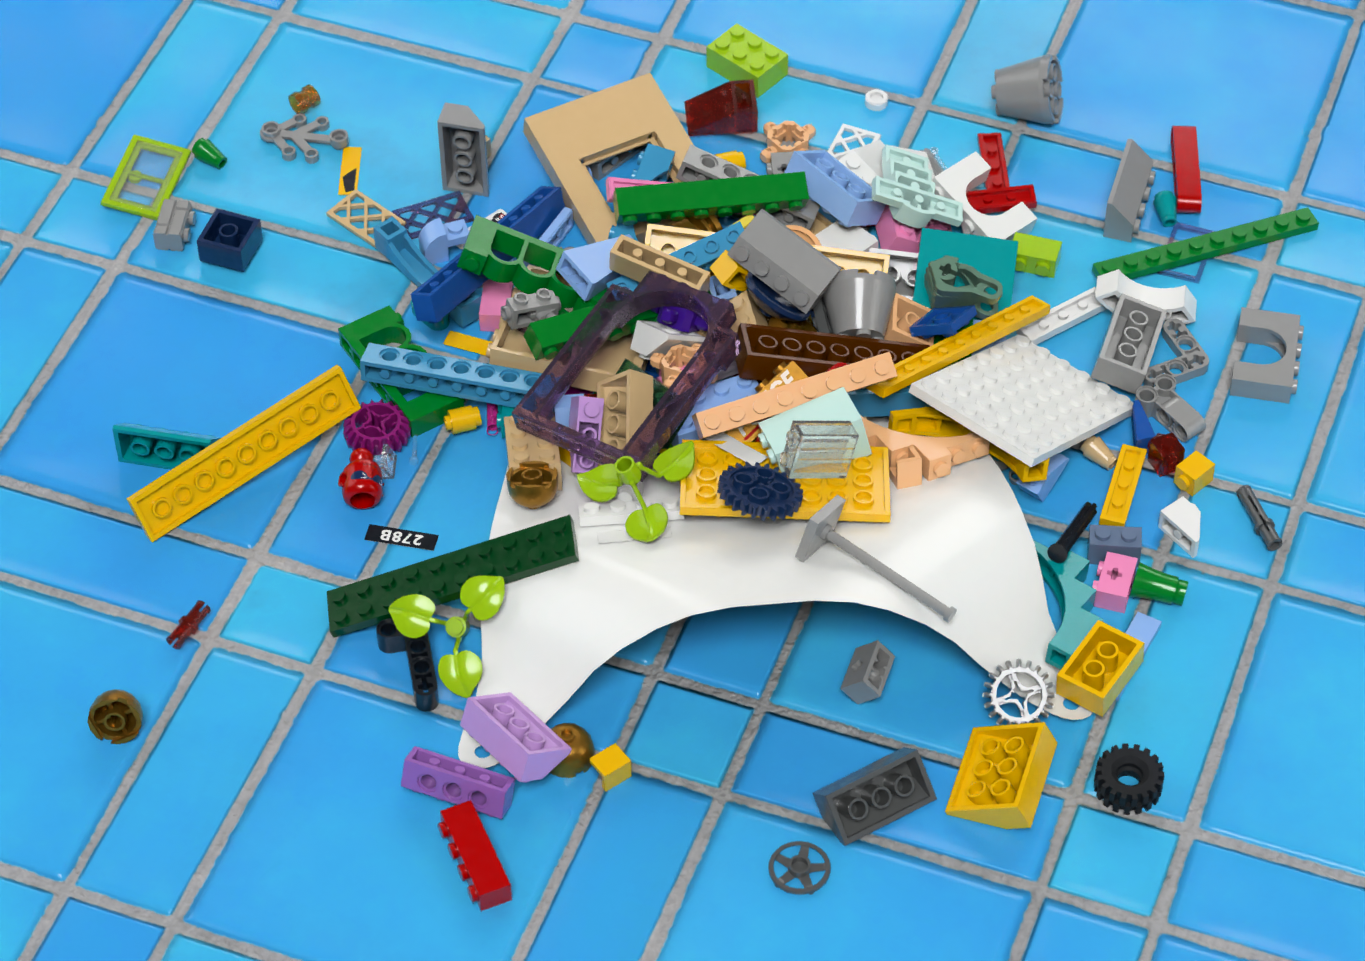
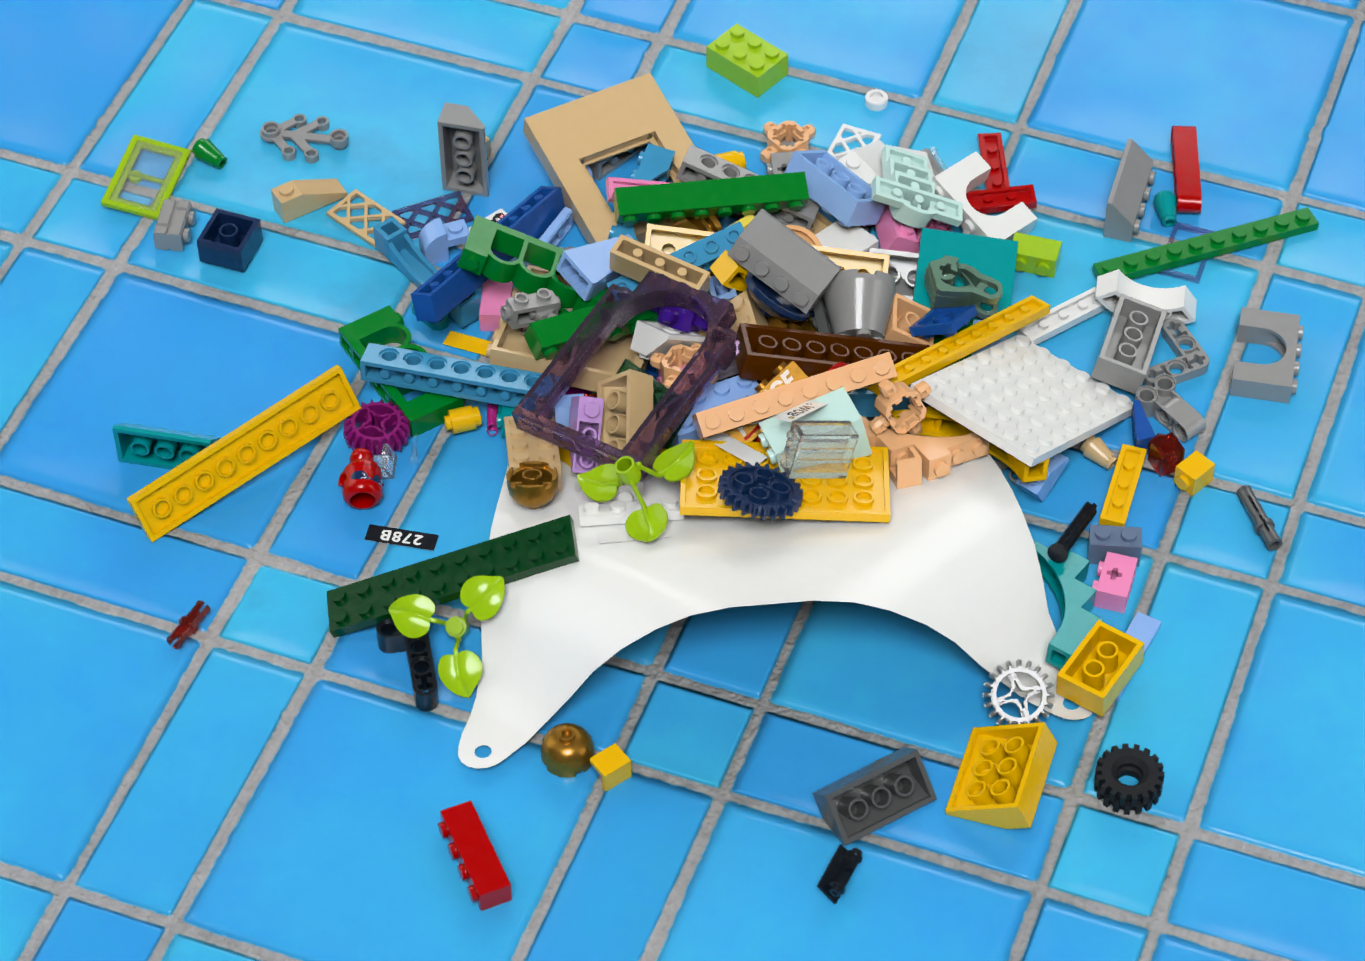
(115, 716): pearl gold cylinder -> none
(304, 99): clear orange wheel -> none
(304, 196): none -> tan slope
(349, 170): yellow sticker -> none
(457, 782): medium lavender brick -> none
(514, 735): lavender slope -> none
(723, 110): clear red slope -> none
(799, 867): dark grey wheel -> none
(800, 410): none -> white sticker
(821, 529): light grey tile -> none
(839, 872): none -> black hinge
(867, 672): light grey brick -> none
(893, 394): none -> light nougat piece
(1030, 90): light grey cone -> none
(1158, 586): green plant -> none
(1182, 524): white slope -> none

